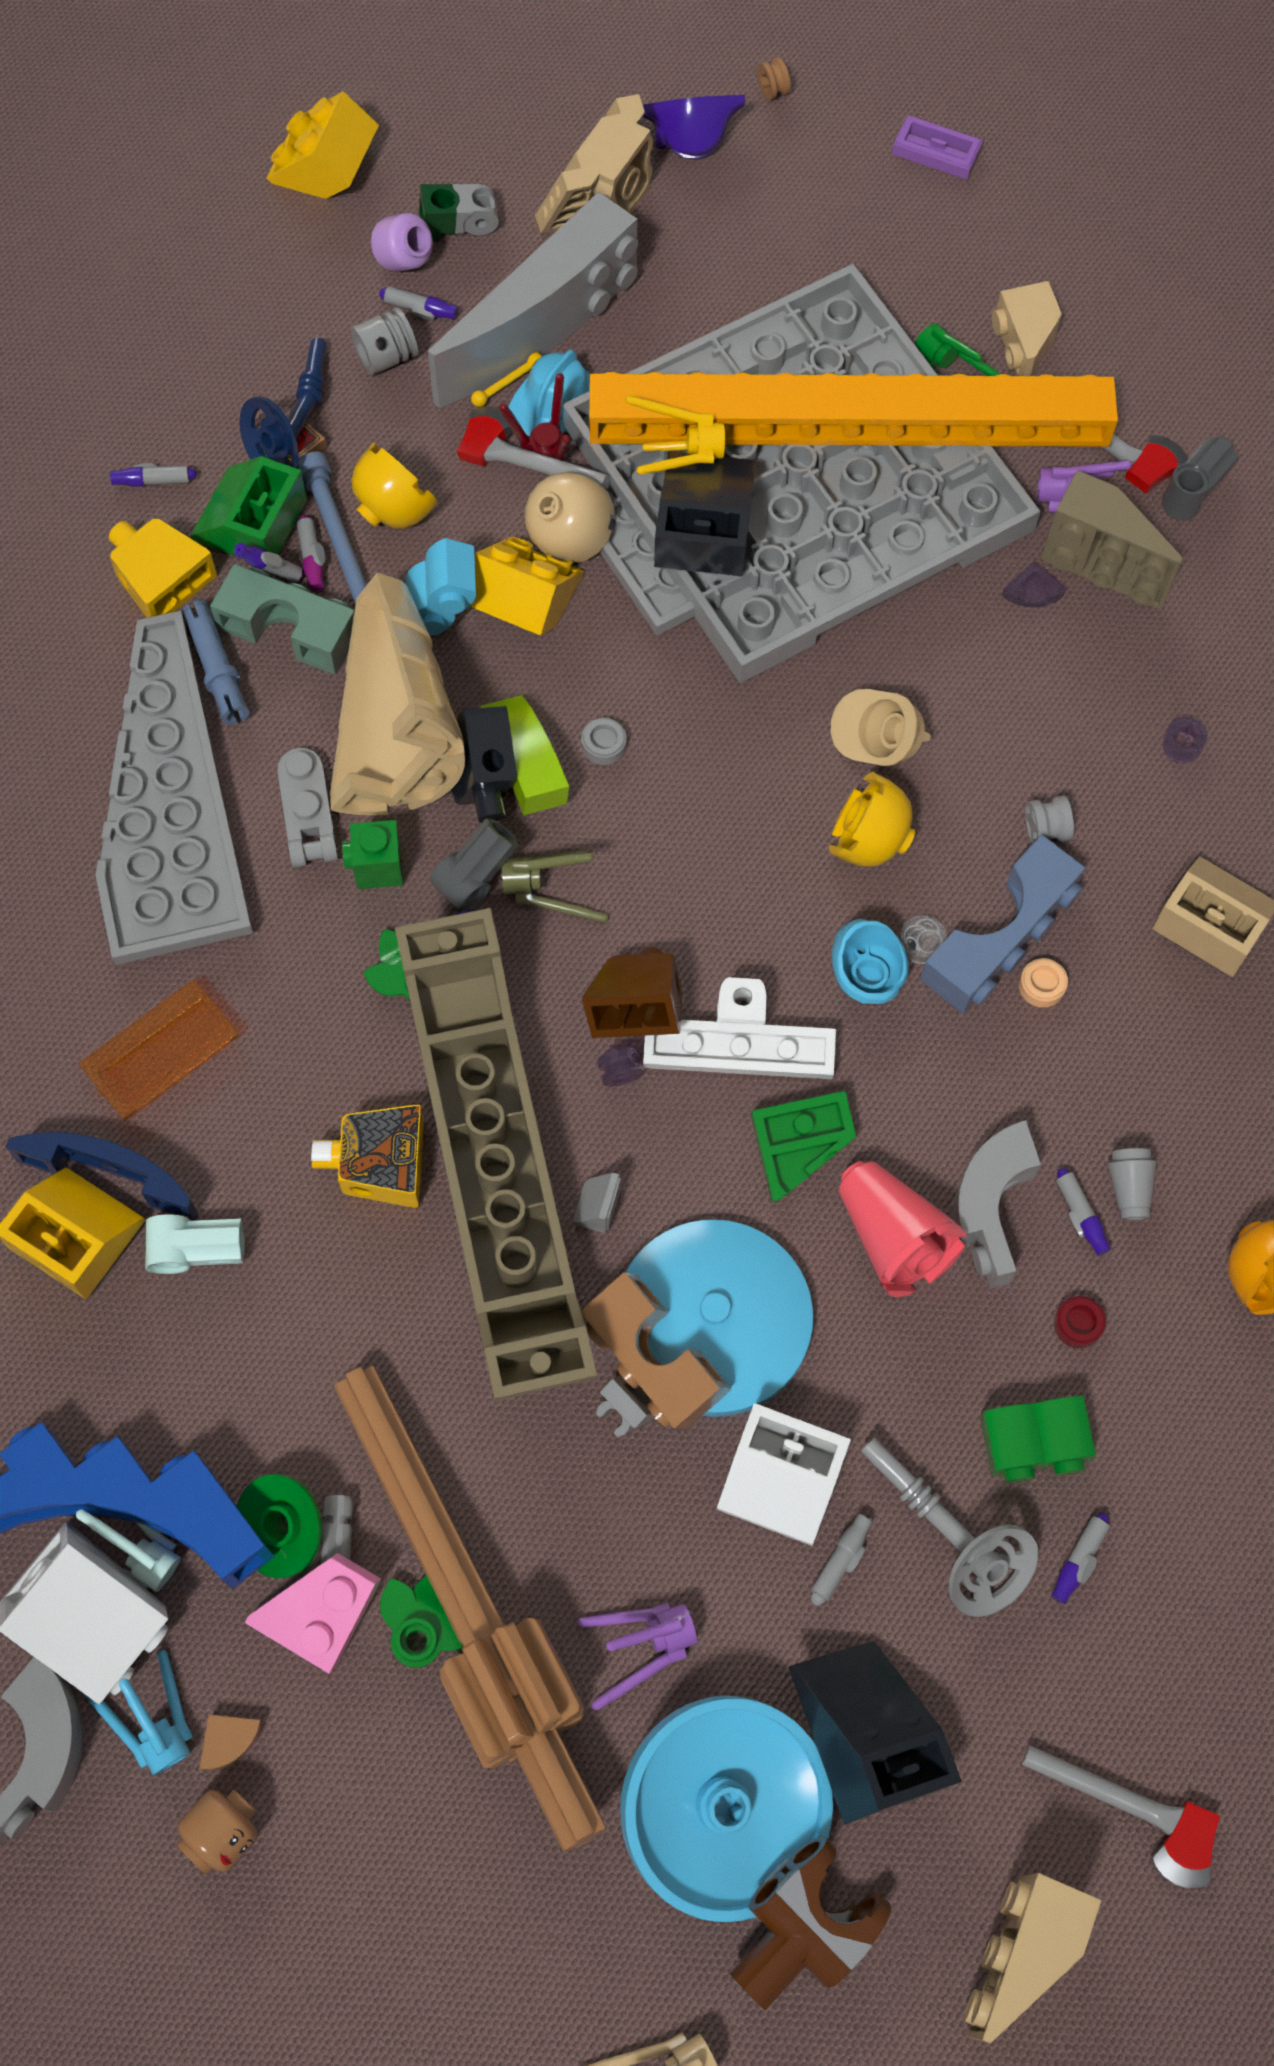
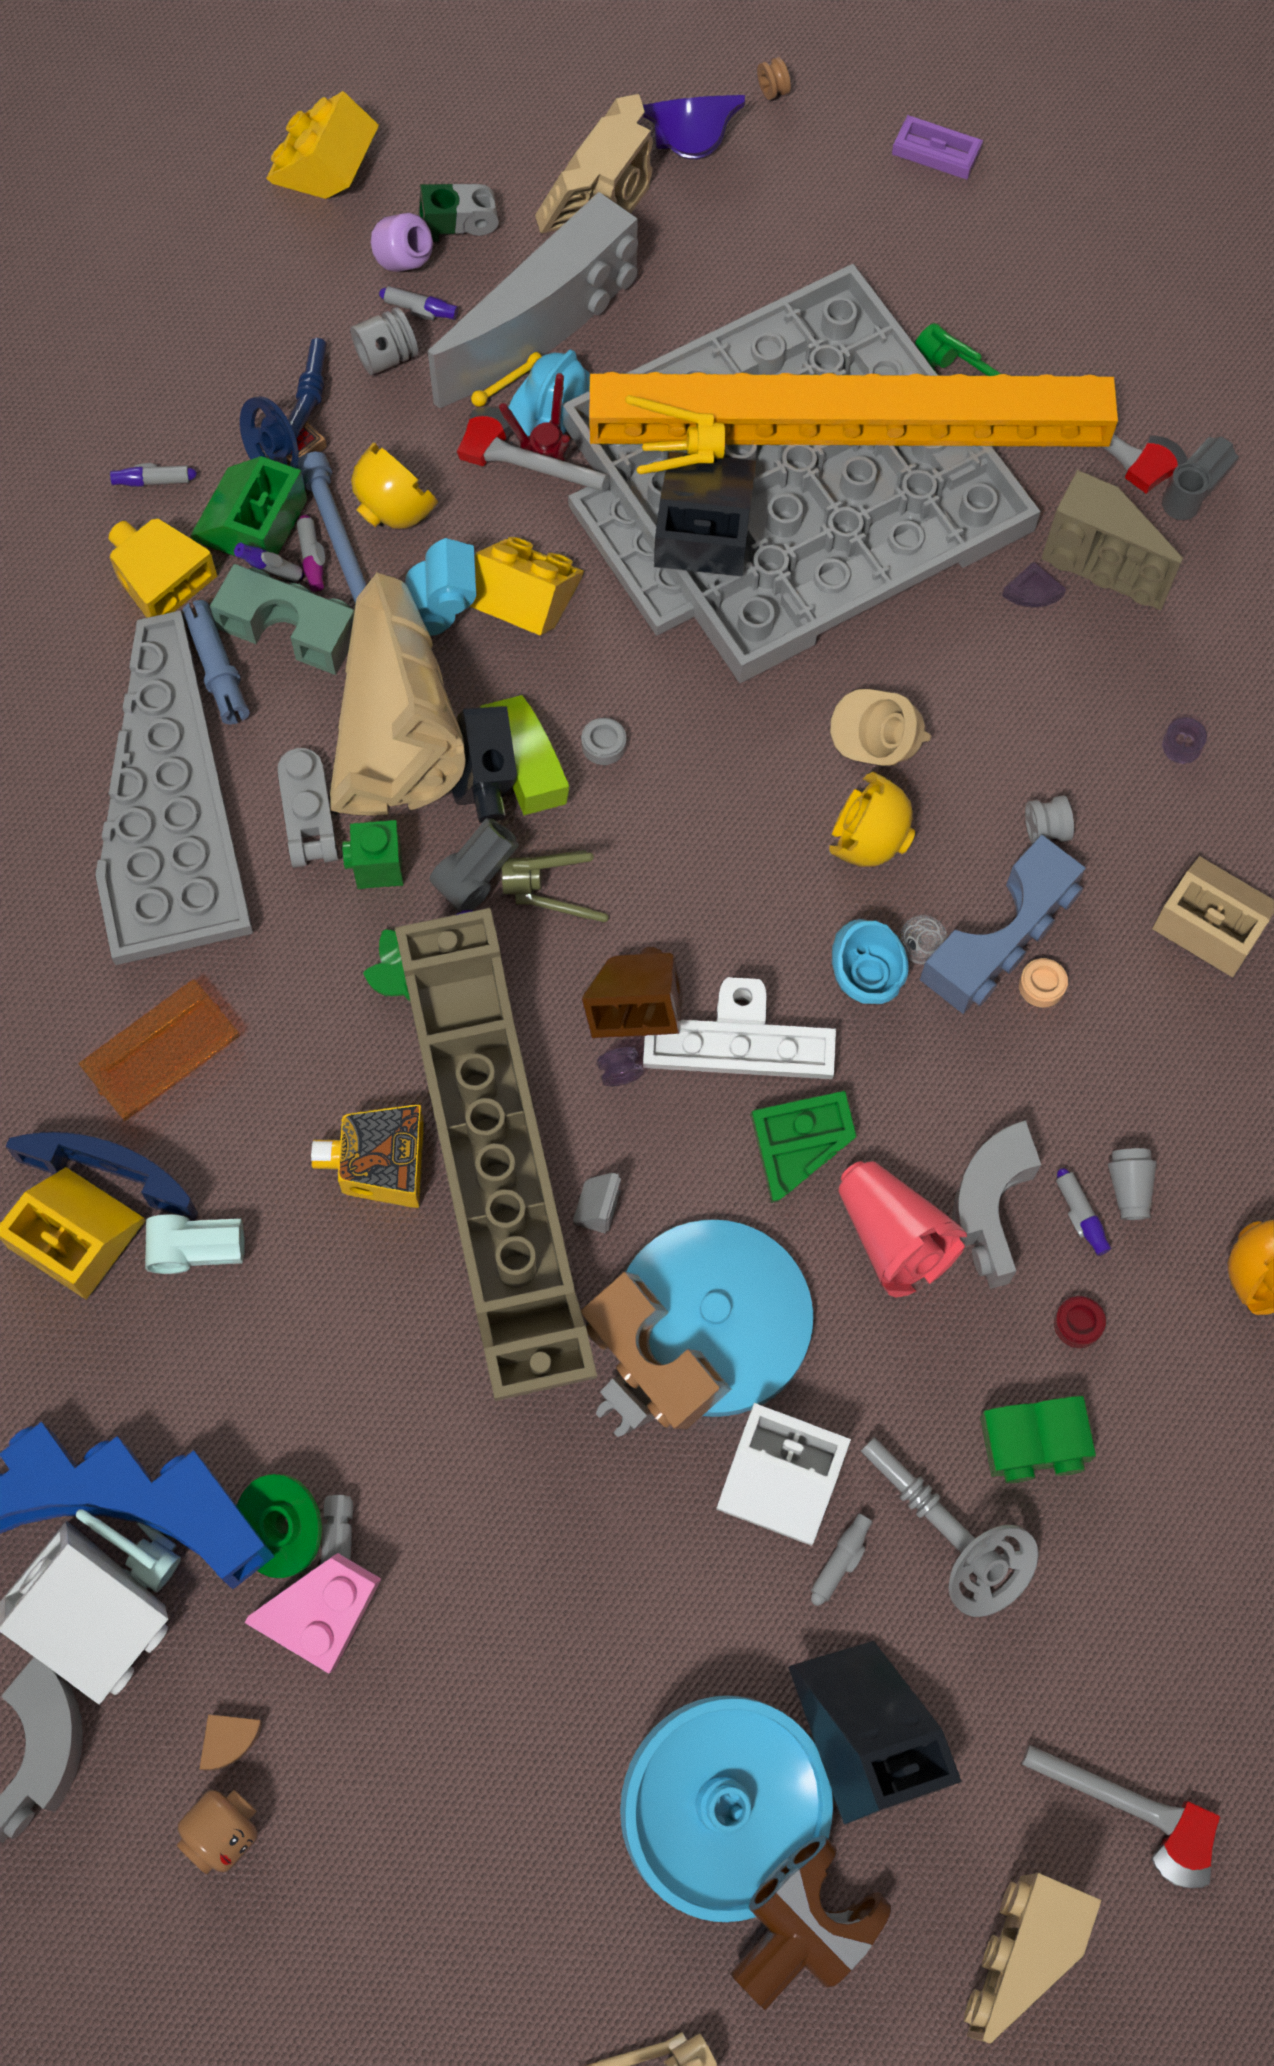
(161, 1743): medium azure plant -> none
(416, 1612): green plate -> none
(509, 1677): medium nougat axle -> none
(569, 516): tan cylinder -> none
(668, 1630): medium lavender plant -> none
(1028, 325): tan slope -> none
(1055, 480): medium lavender plant -> none
(1082, 1560): light grey piece -> none

